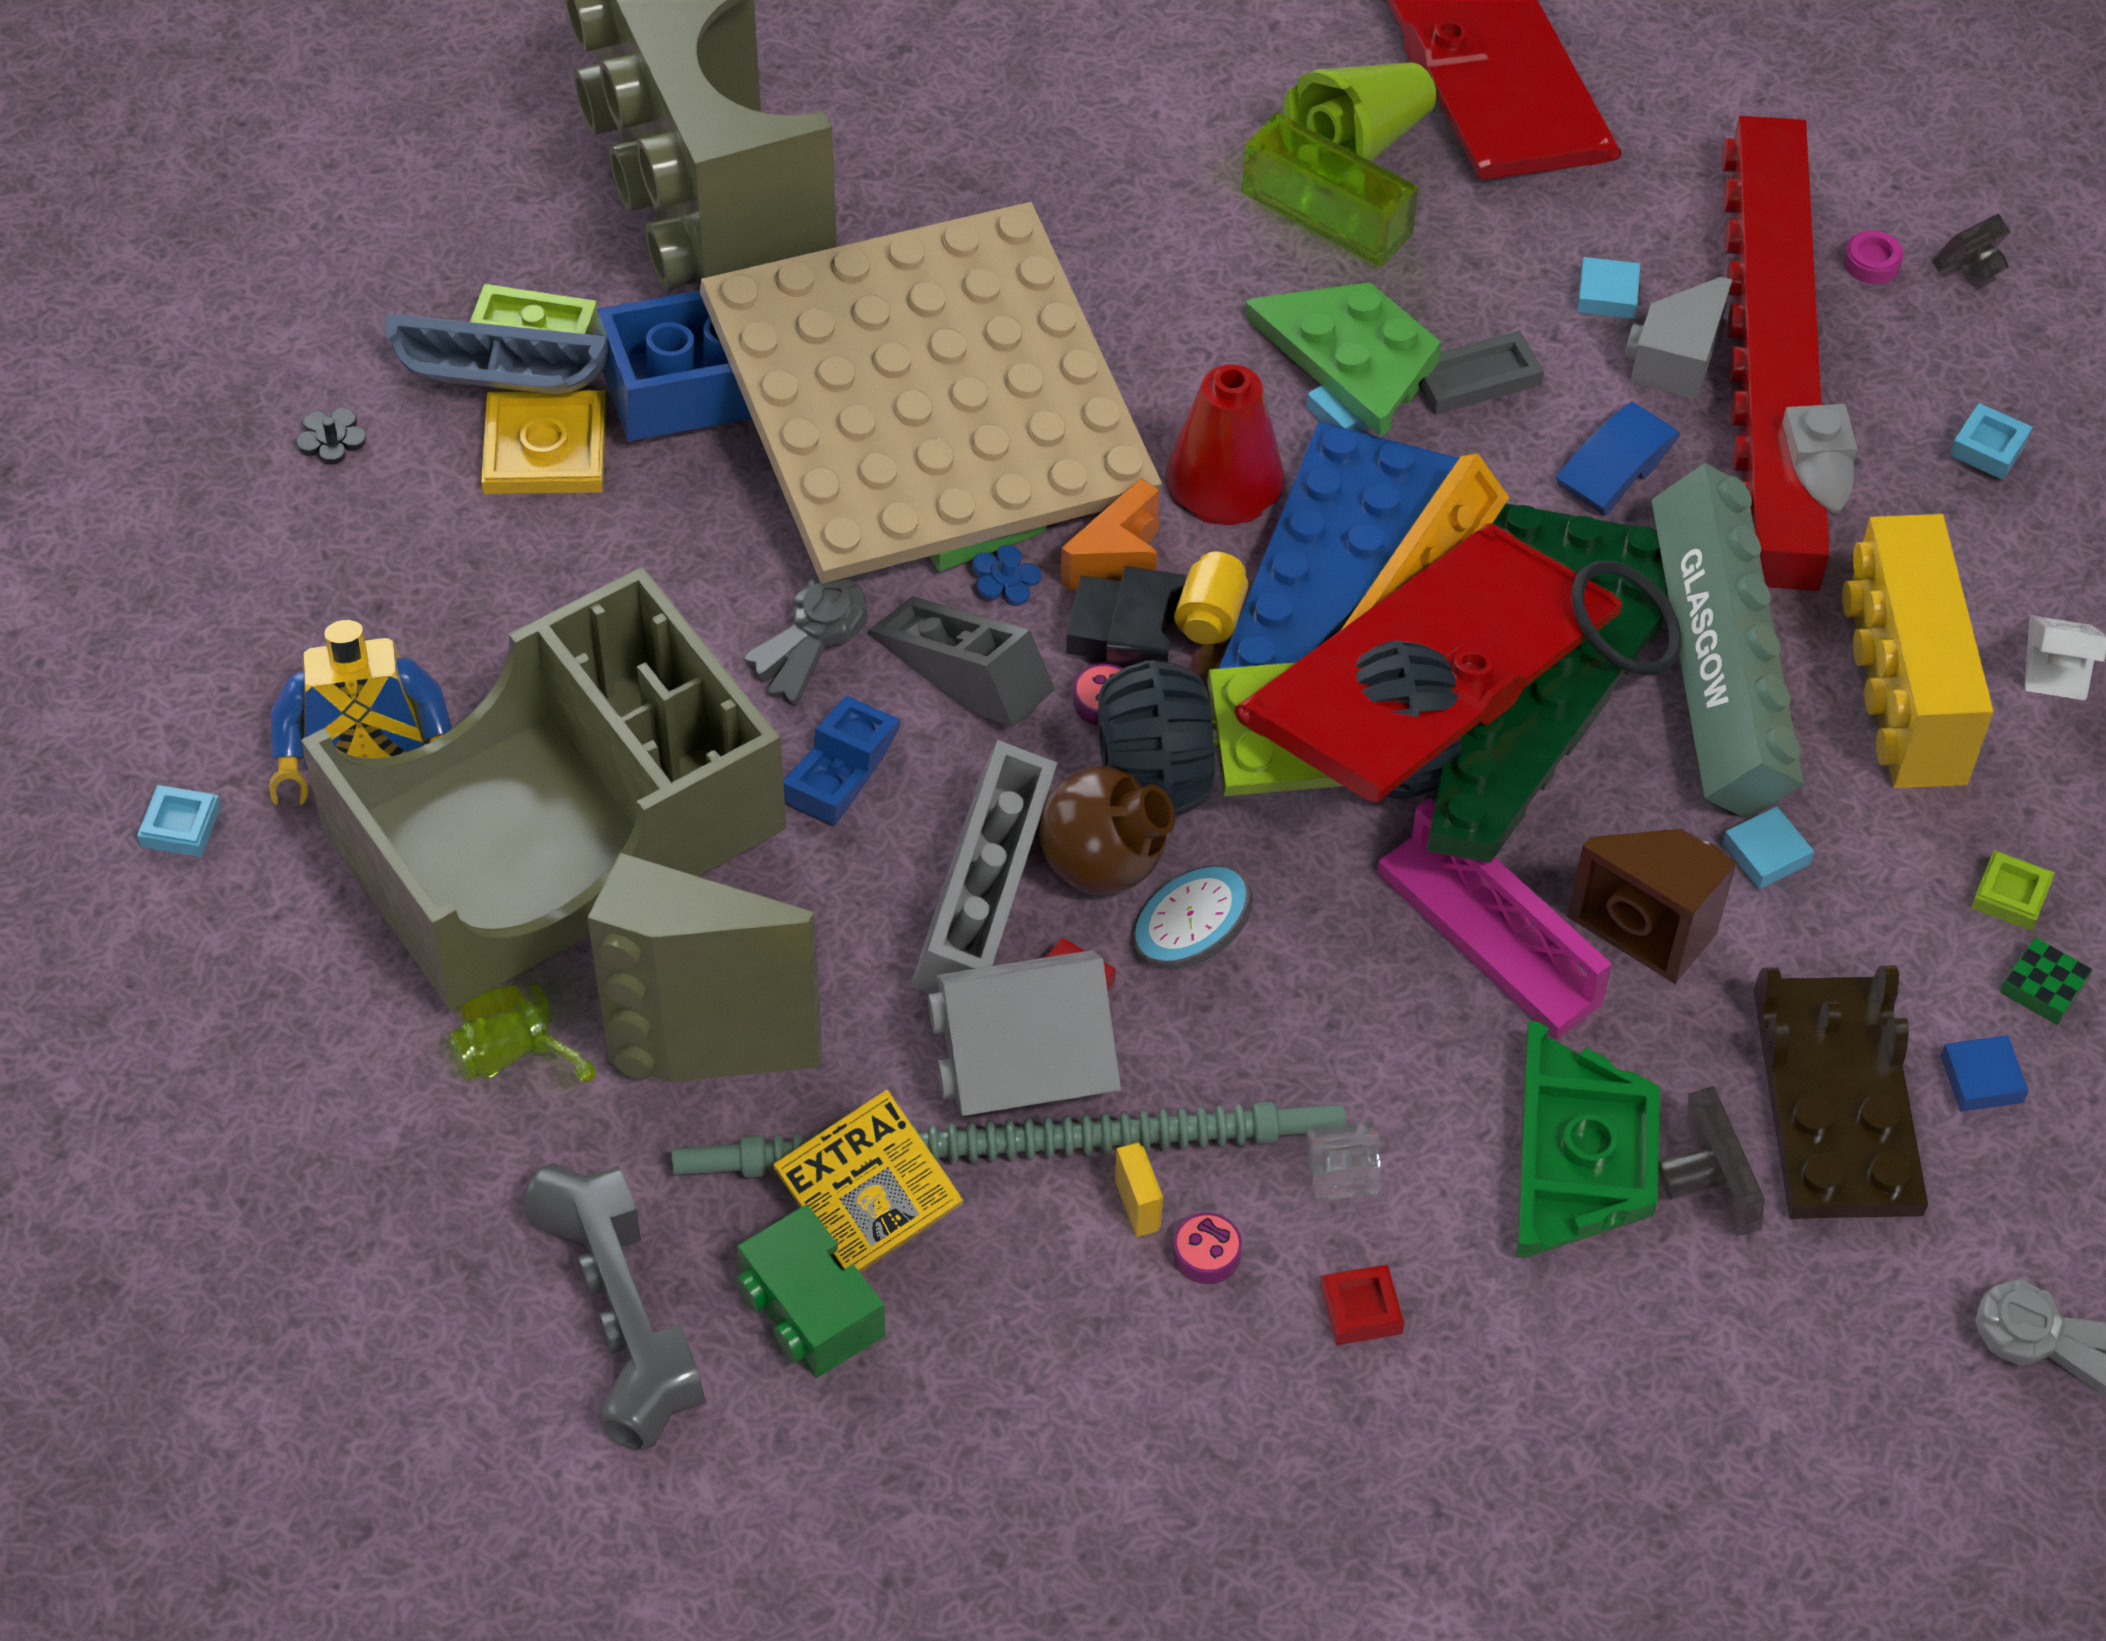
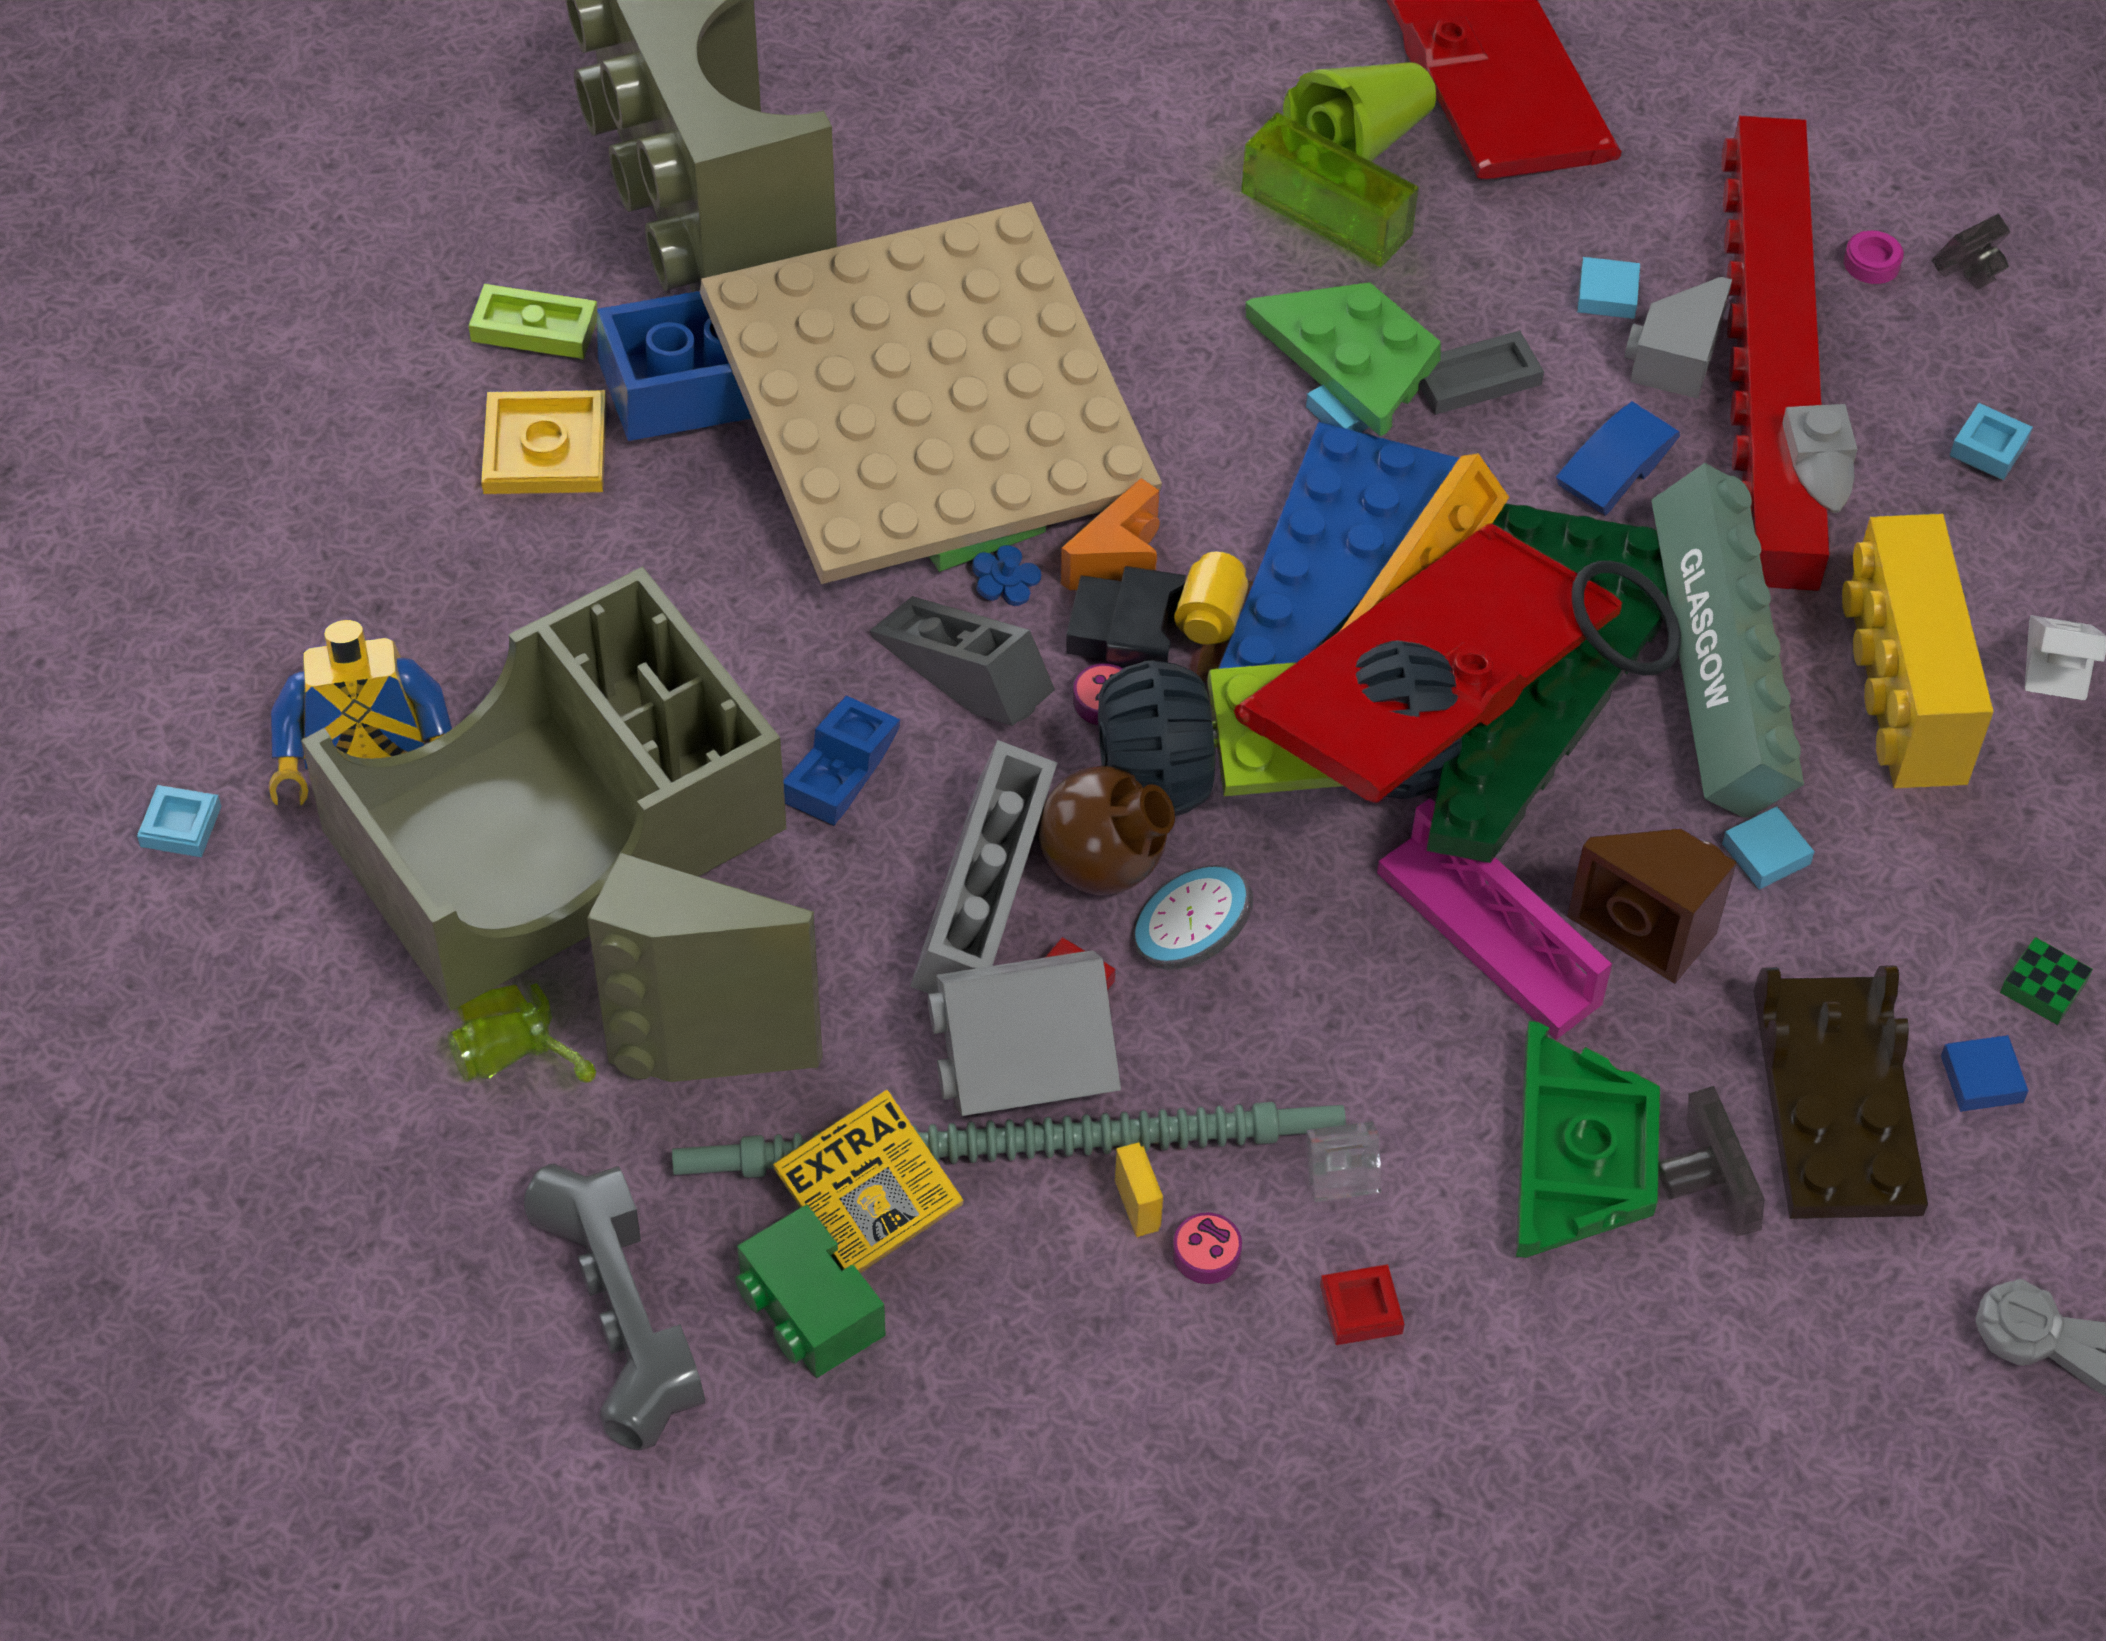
(331, 435): plant -> none
(497, 354): sand blue brick -> none
(822, 617): dark grey piece -> none
(1227, 451): red cone -> none
(2013, 890): lime tile -> none

